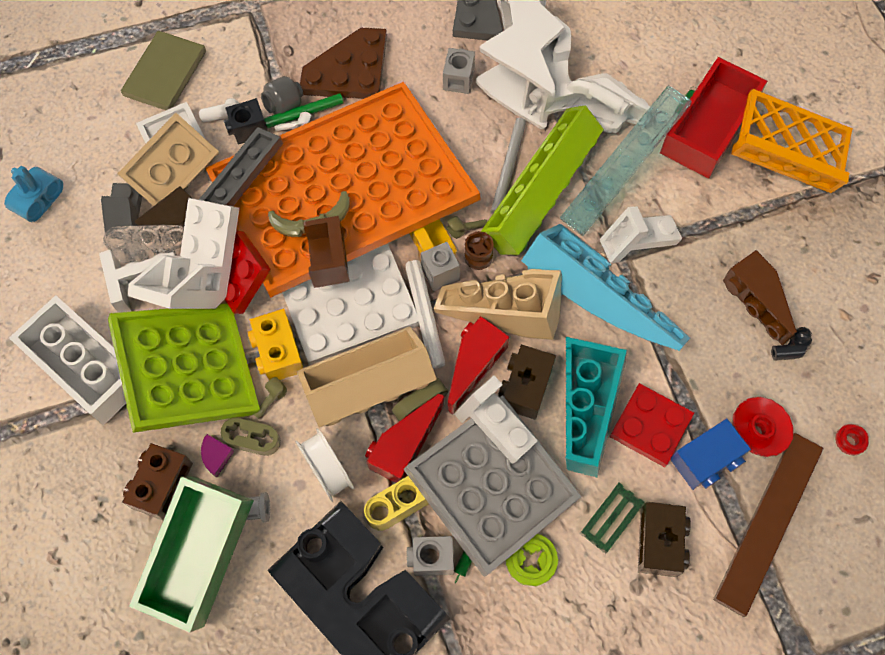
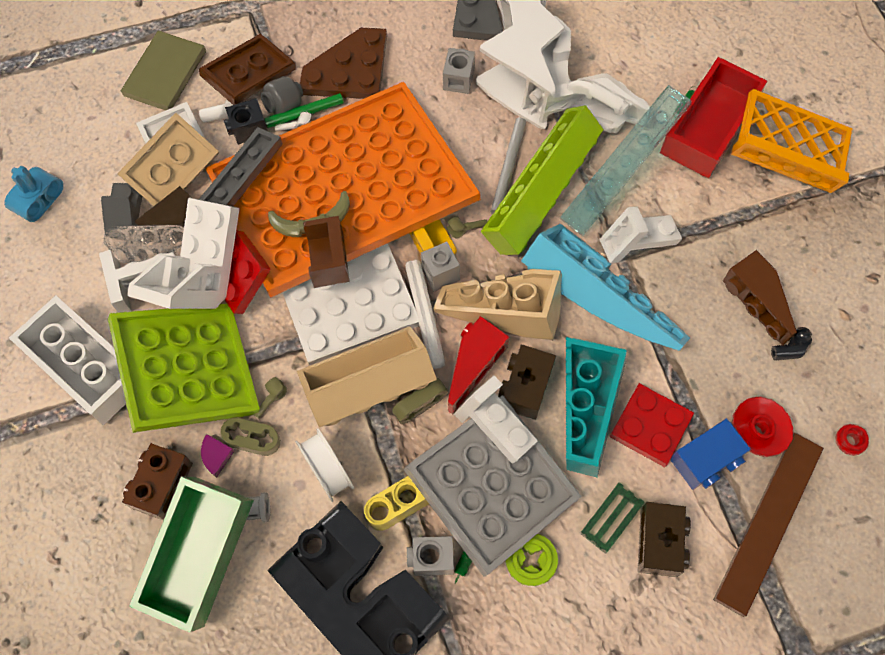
(247, 69): none -> reddish brown tile
(275, 345): yellow brick -> none
(403, 441): red slope -> none
(475, 245): reddish brown wheel -> none

